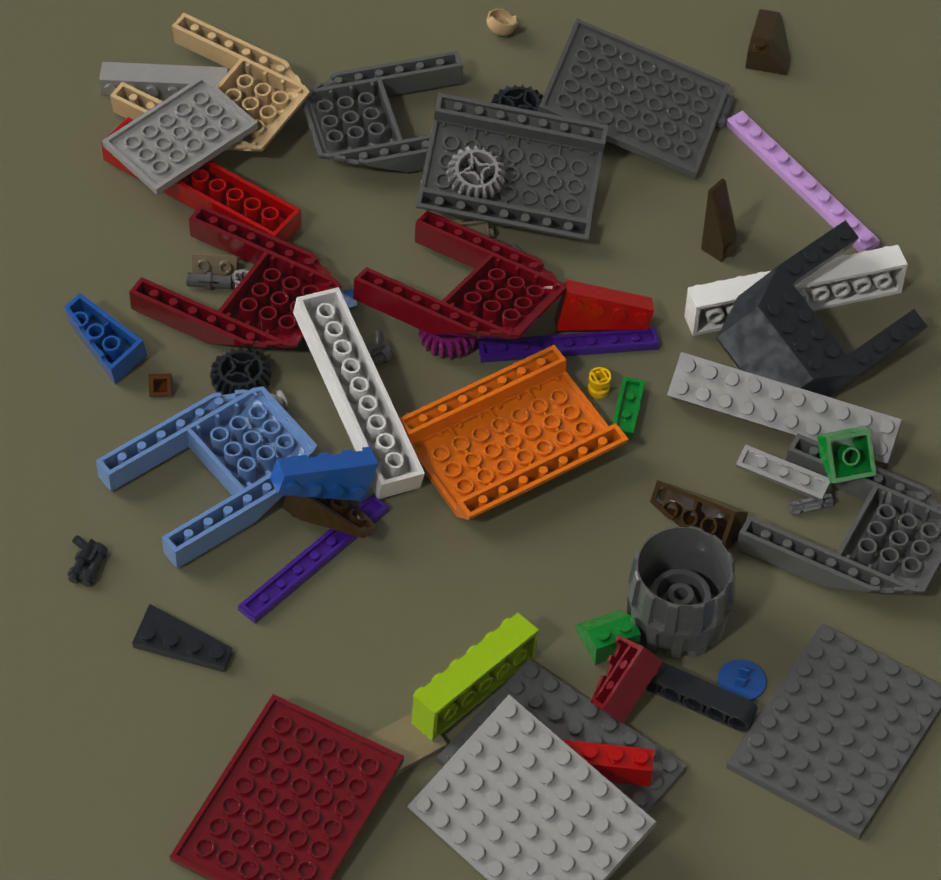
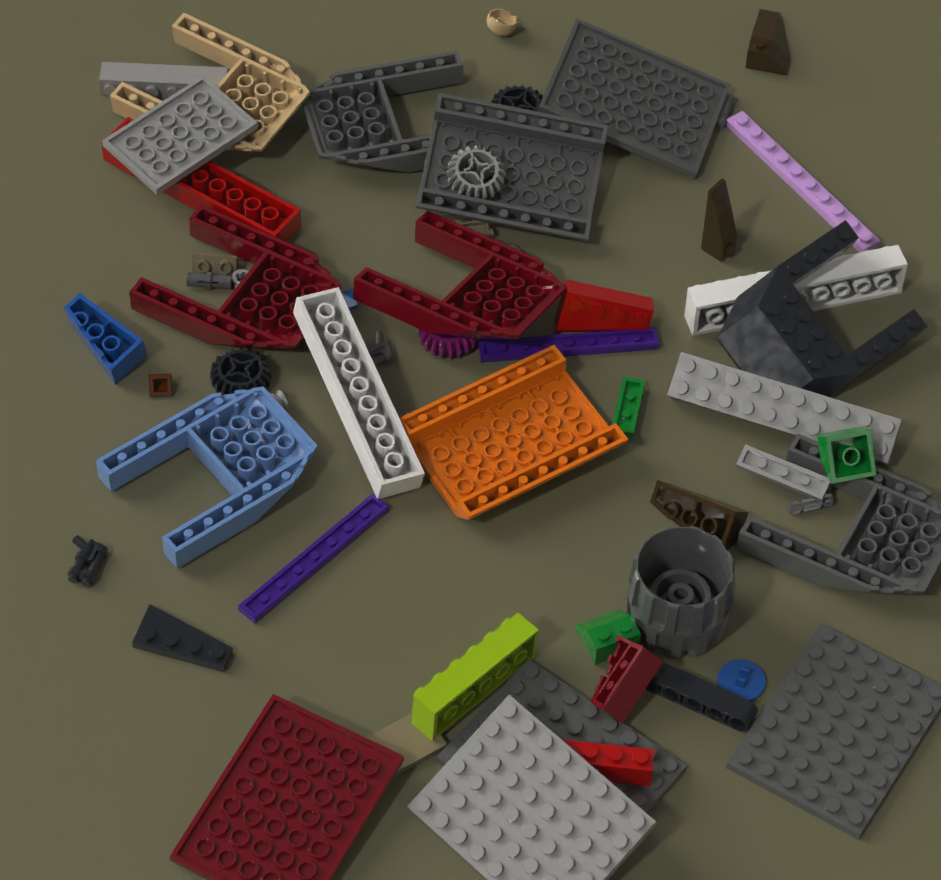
(326, 475): blue wedge -> none
(330, 513): dark brown wedge -> none
(599, 382): yellow wheel -> none

